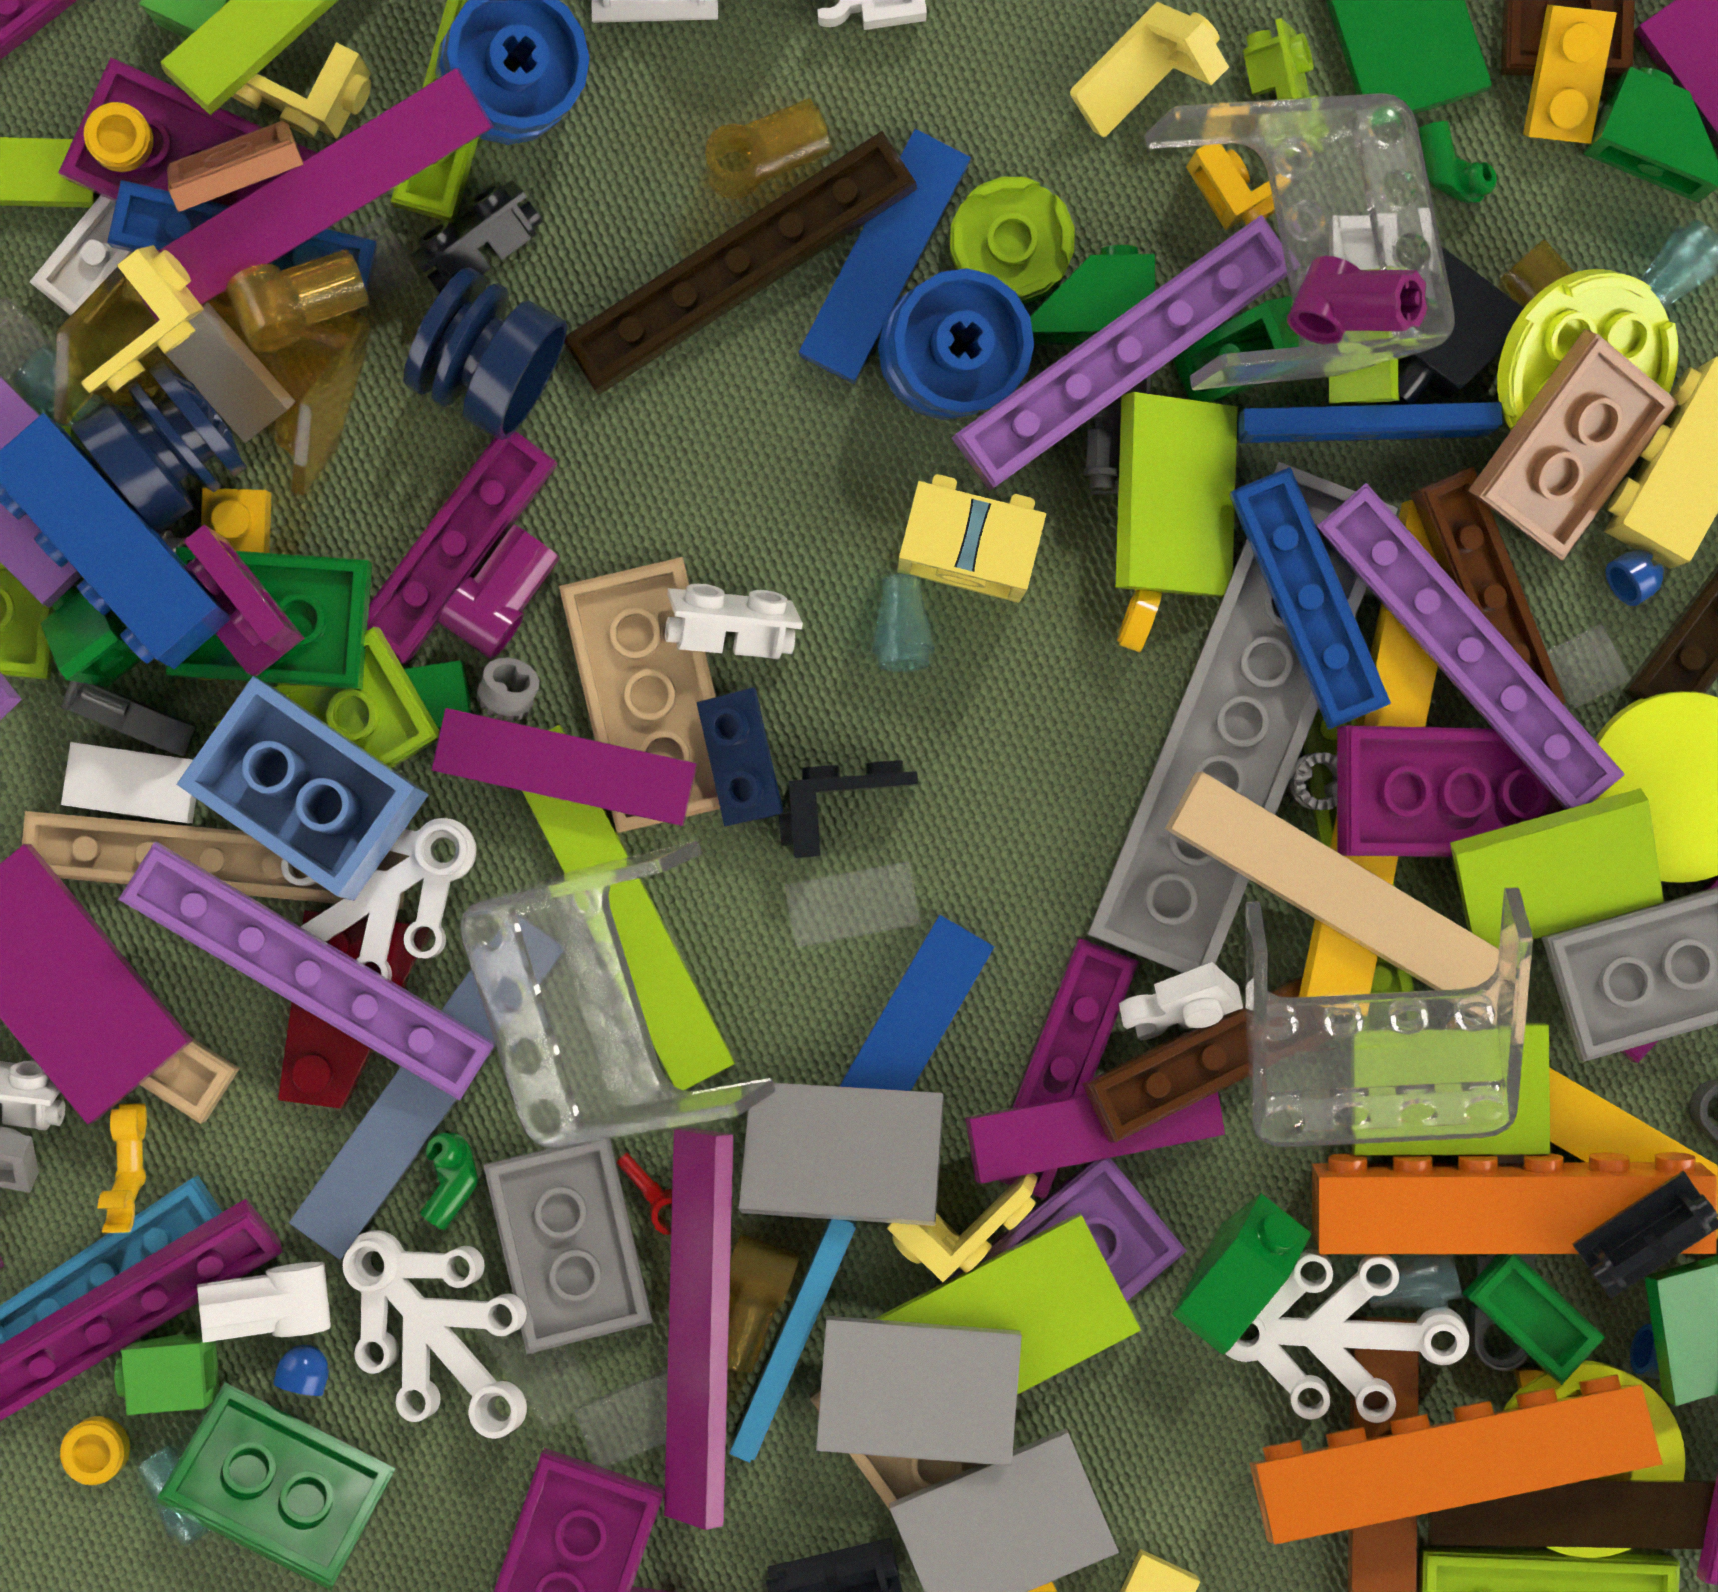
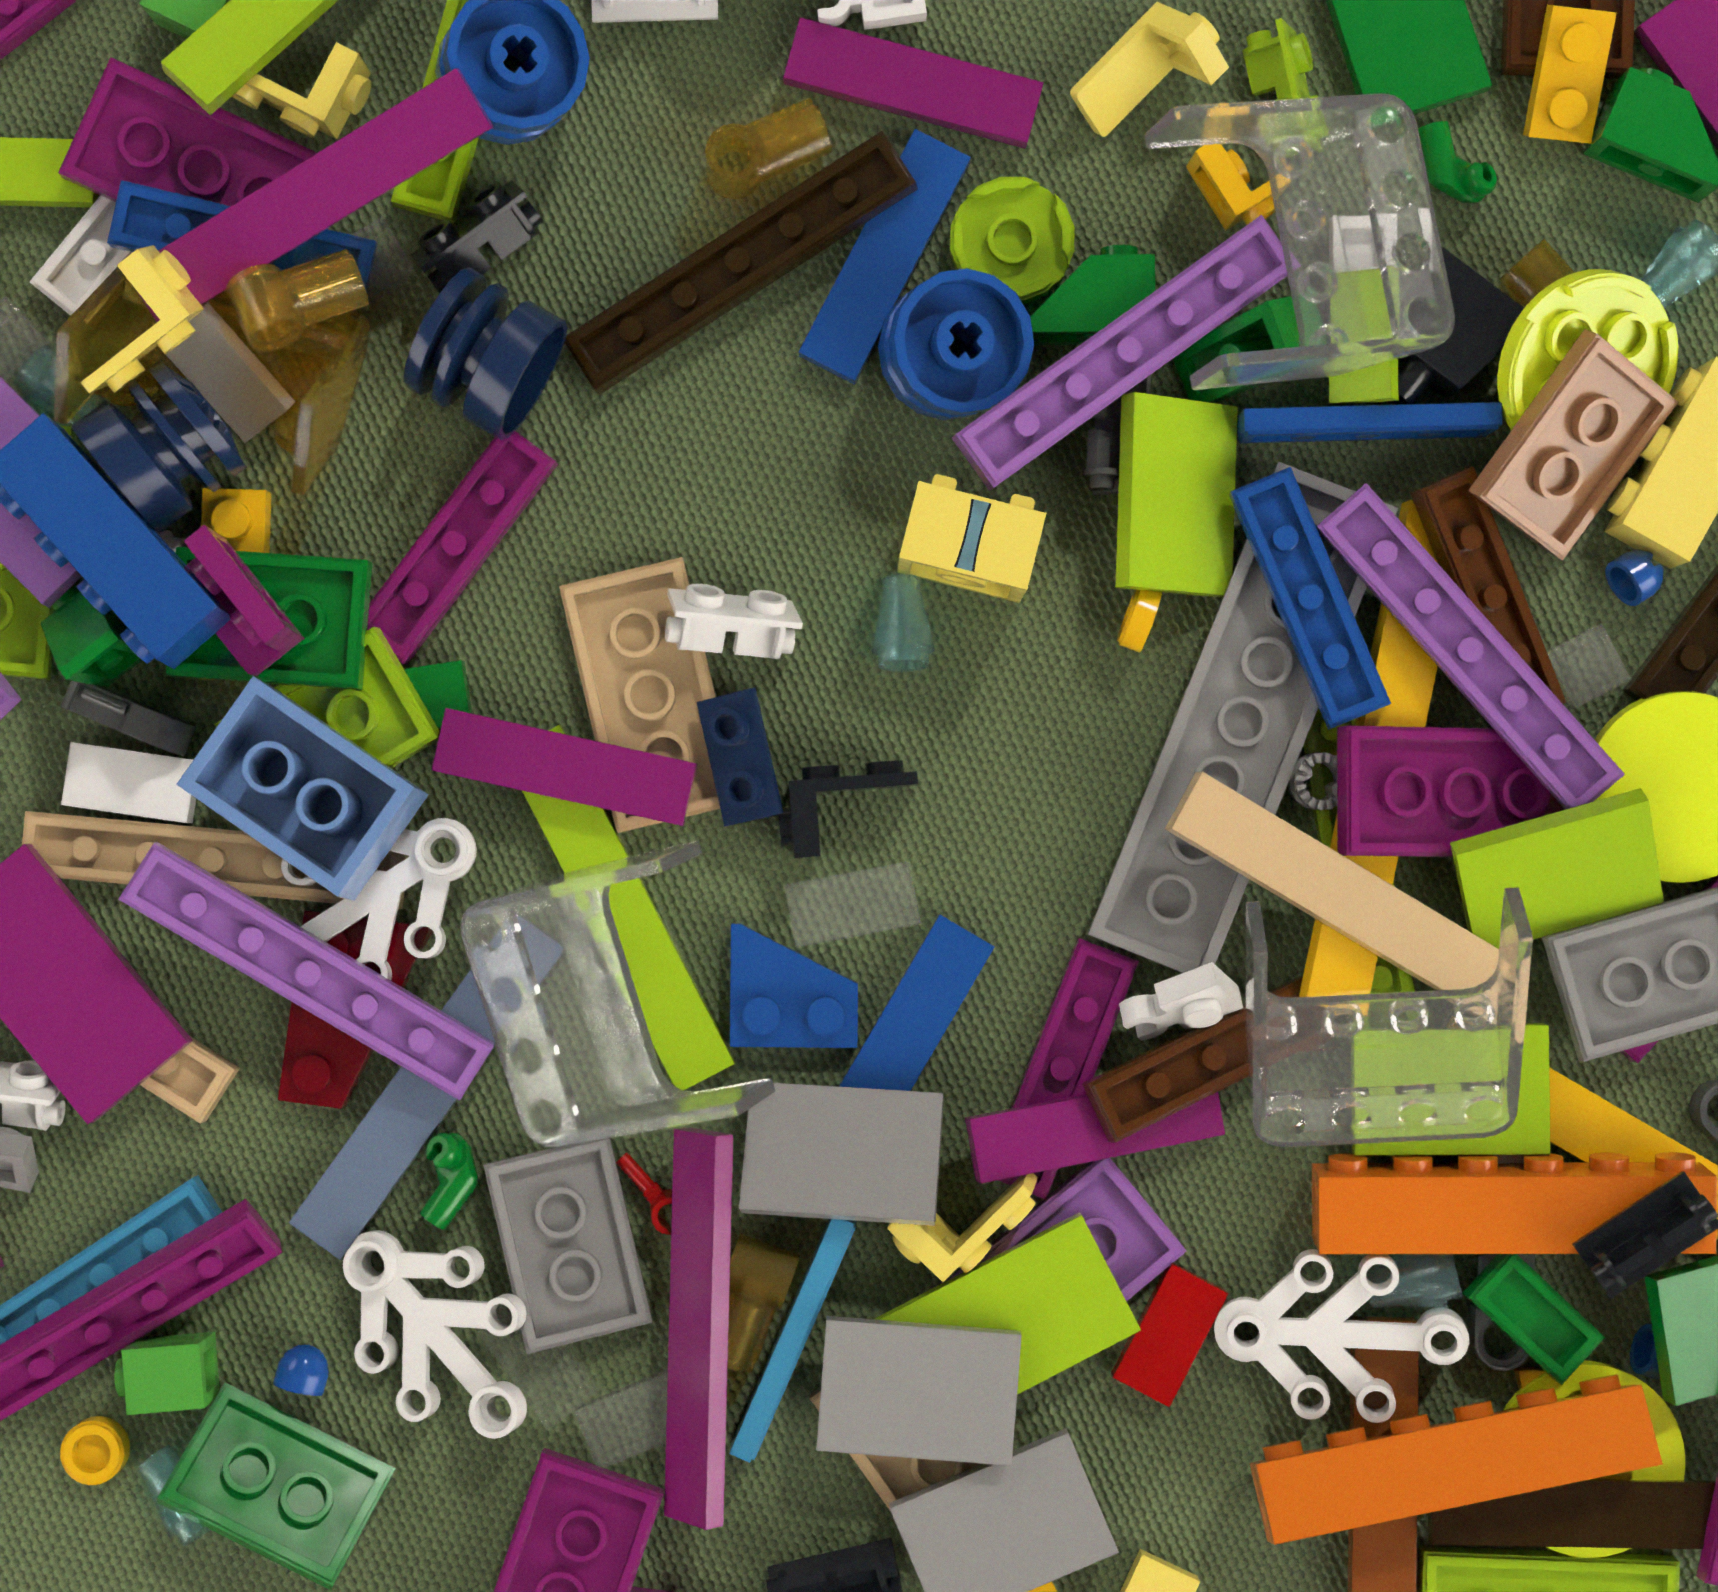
(118, 137): yellow tile -> none
(128, 1130): yellow arm -> none
(232, 165): nougat tile -> none
(284, 1301): white piece -> none
(490, 606): magenta piece -> none
(494, 693): light grey bush -> none
(787, 997): none -> blue wing
(912, 83): none -> magenta tile
(1170, 1334): none -> red tile
(1241, 1272): green slope -> none
(1344, 299): magenta piece -> none

